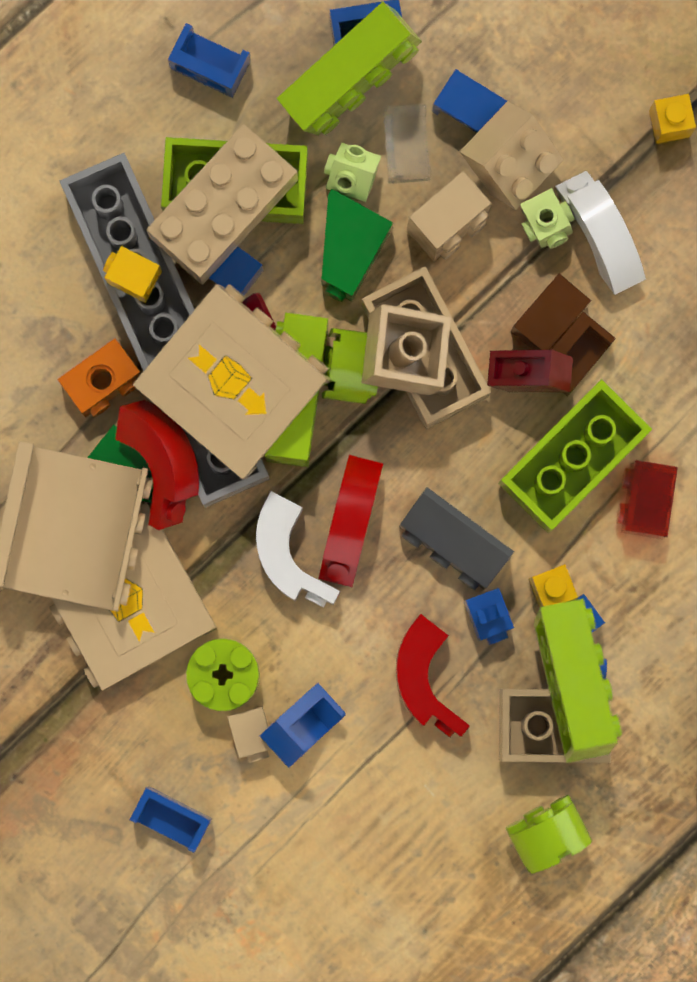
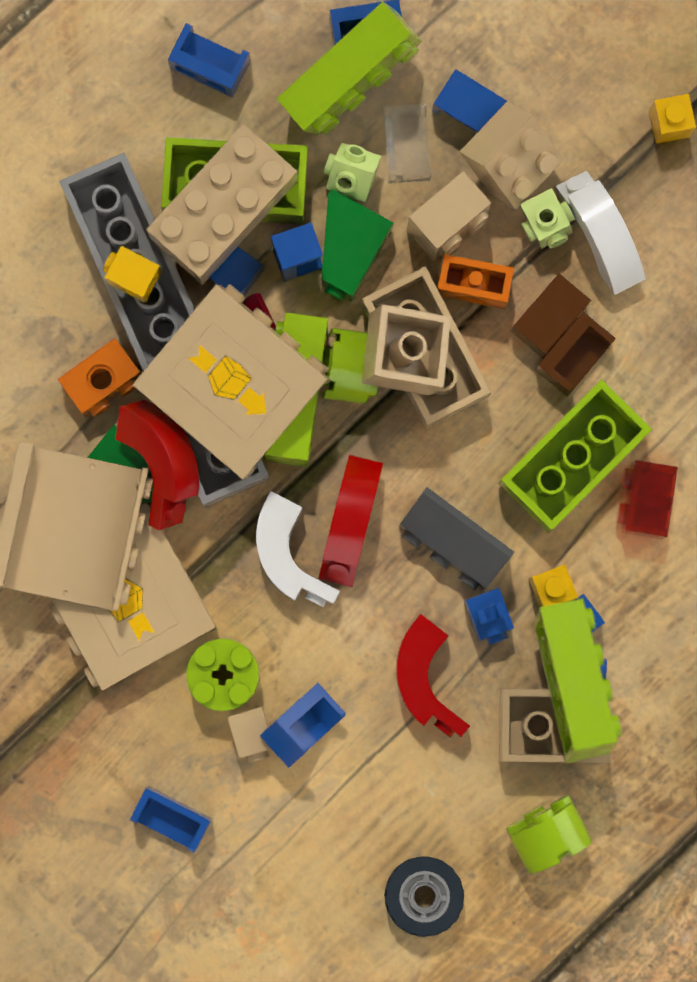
(297, 252): none -> blue panel
(447, 896): none -> black wheel
(475, 281): none -> orange brick
(530, 371): dark red panel -> none

